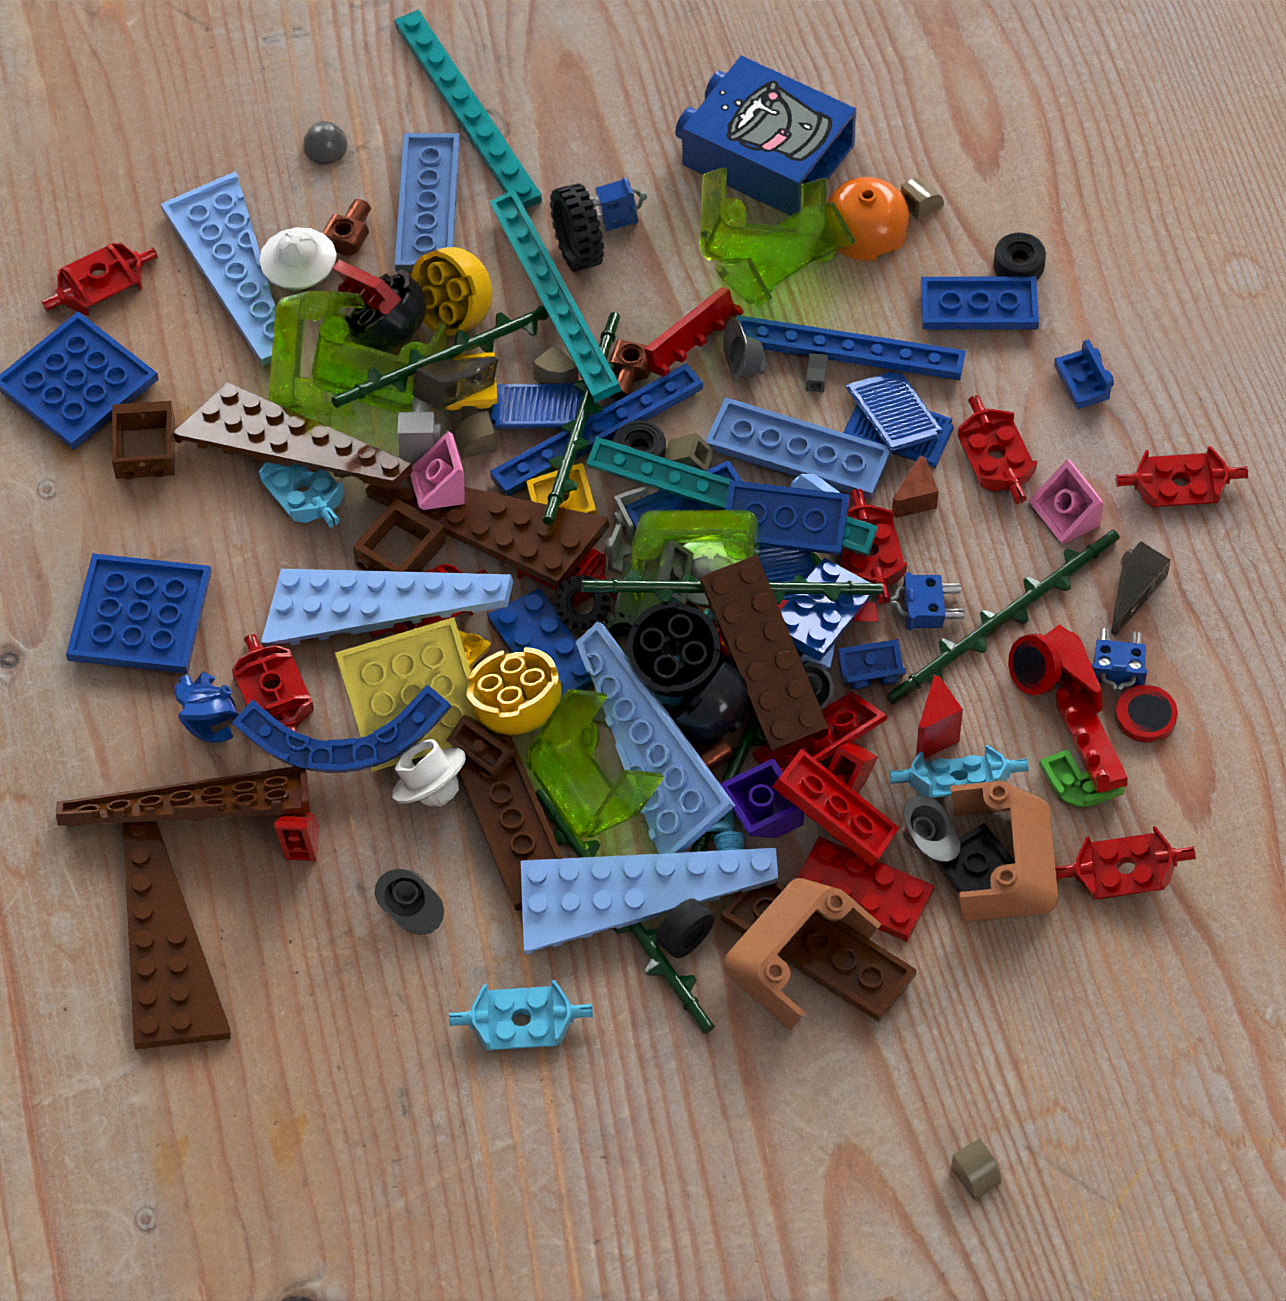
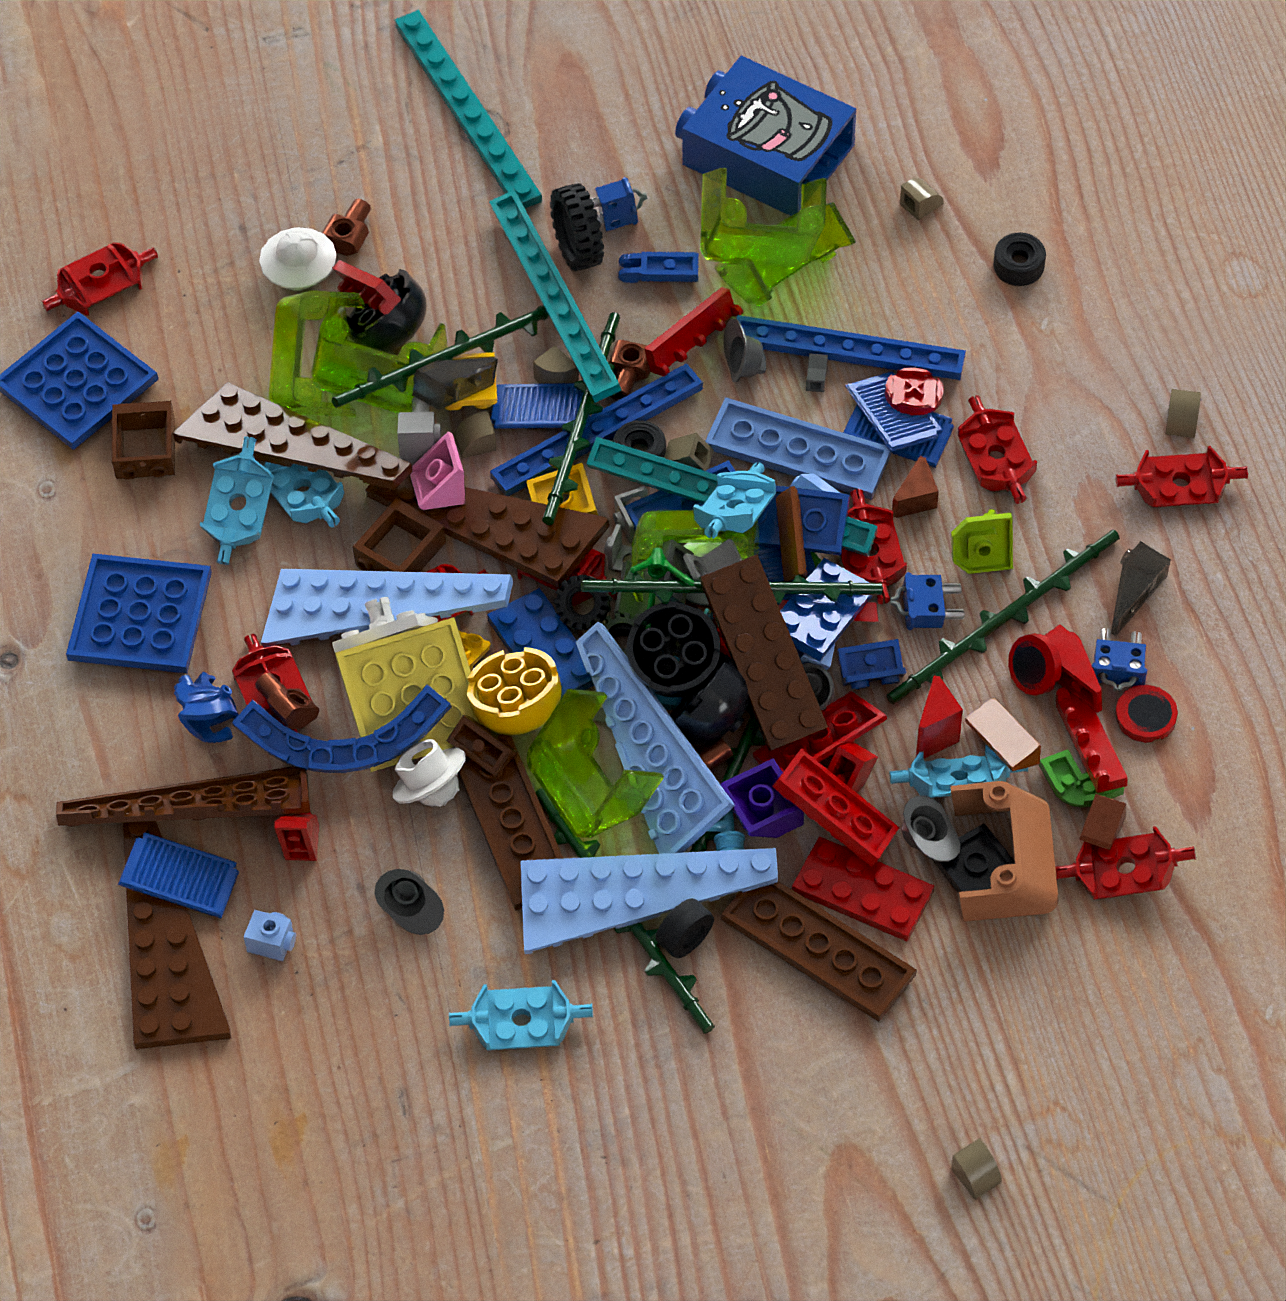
(180, 874): none -> blue window
(222, 243): light blue wing -> none
(232, 479): none -> medium azure plate
(269, 935): none -> light blue brick
(288, 705): none -> copper piece
(325, 143): dark grey piece -> none
(382, 625): none -> white plate
(426, 196): medium blue plate -> none
(456, 284): yellow cylinder -> none
(657, 568): none -> green plant
(659, 267): none -> blue hinge
(716, 559): none -> light grey bracket
(736, 501): none -> medium azure plate
(754, 958): nougat windscreen -> none
(791, 534): none -> dark orange slope
(874, 216): orange cylinder -> none
(914, 391): none -> tile
(979, 302): blue plate -> none
(983, 543): none -> lime piece
(1005, 735): none -> slope
(1068, 504): bright pink slope -> none
(1085, 376): blue bracket -> none
(1103, 821): none -> copper slope
(1183, 413): none -> dark tan brick

